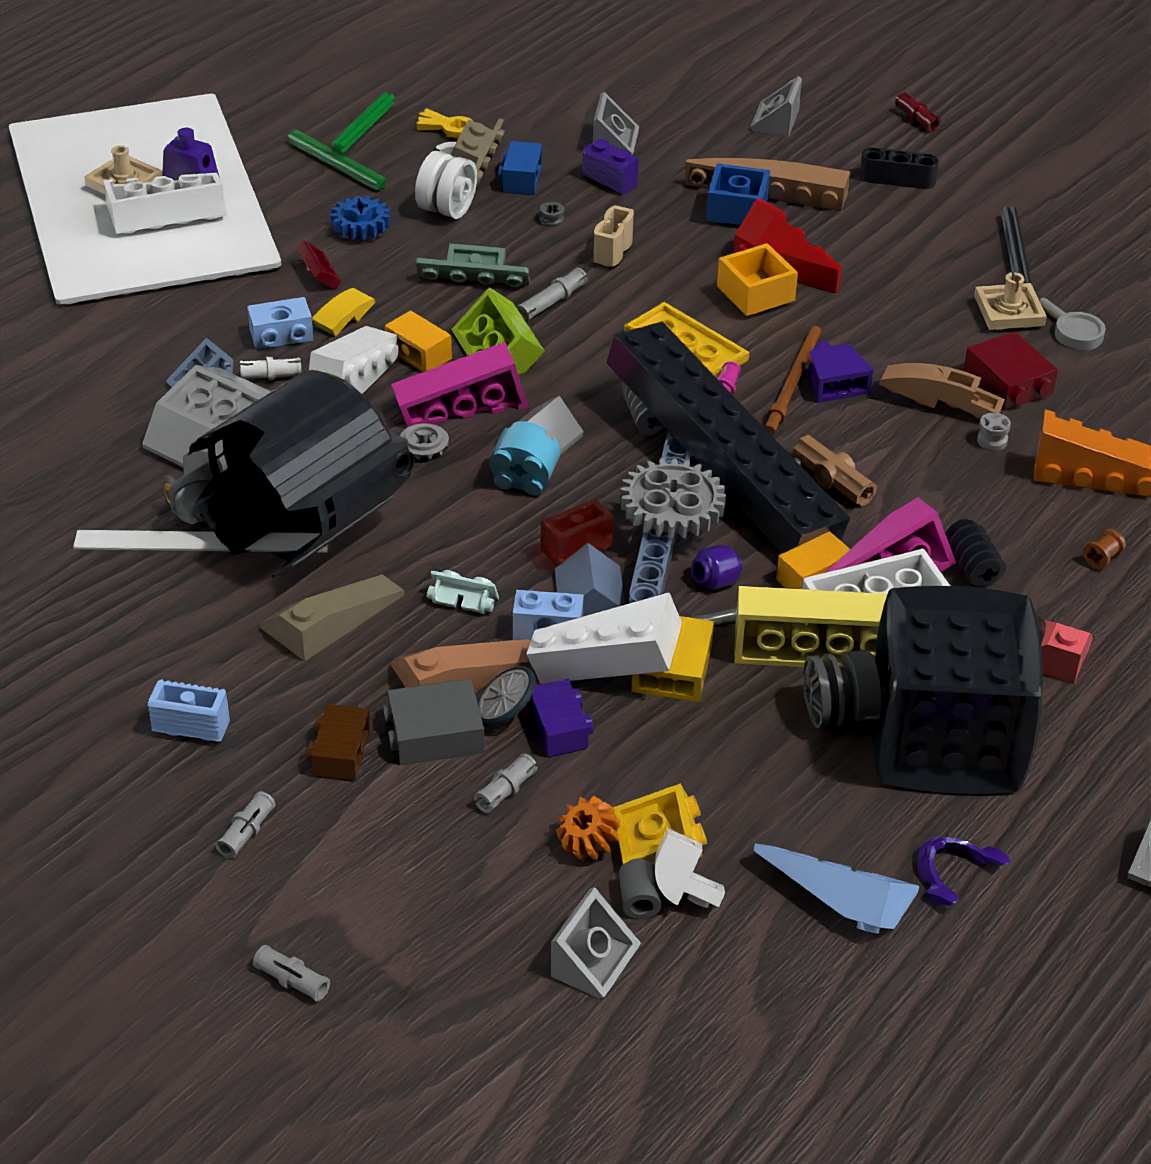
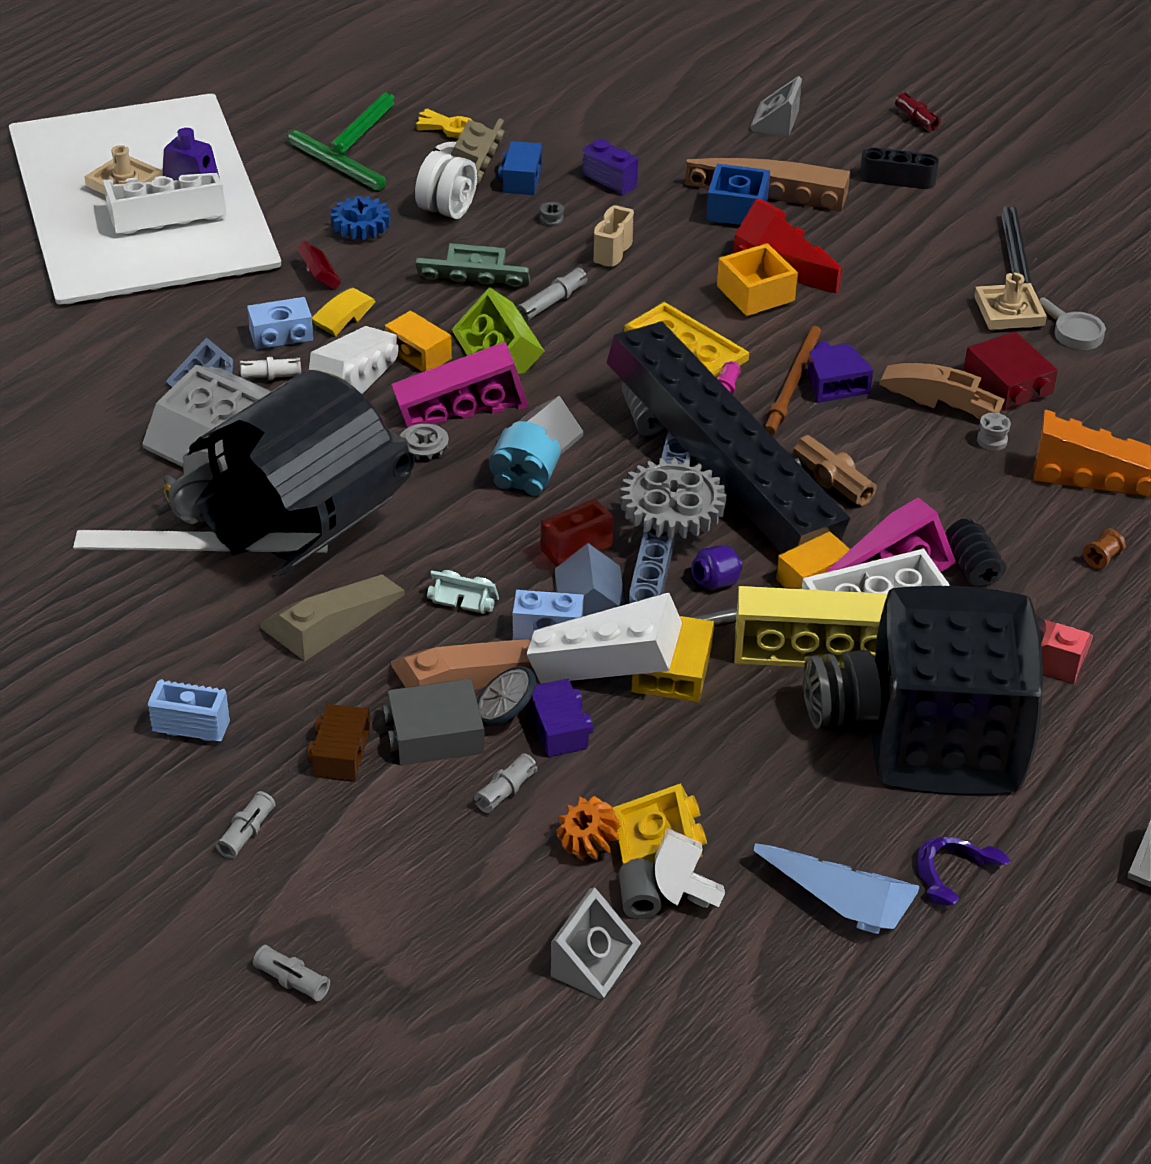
(614, 125): light grey slope -> none

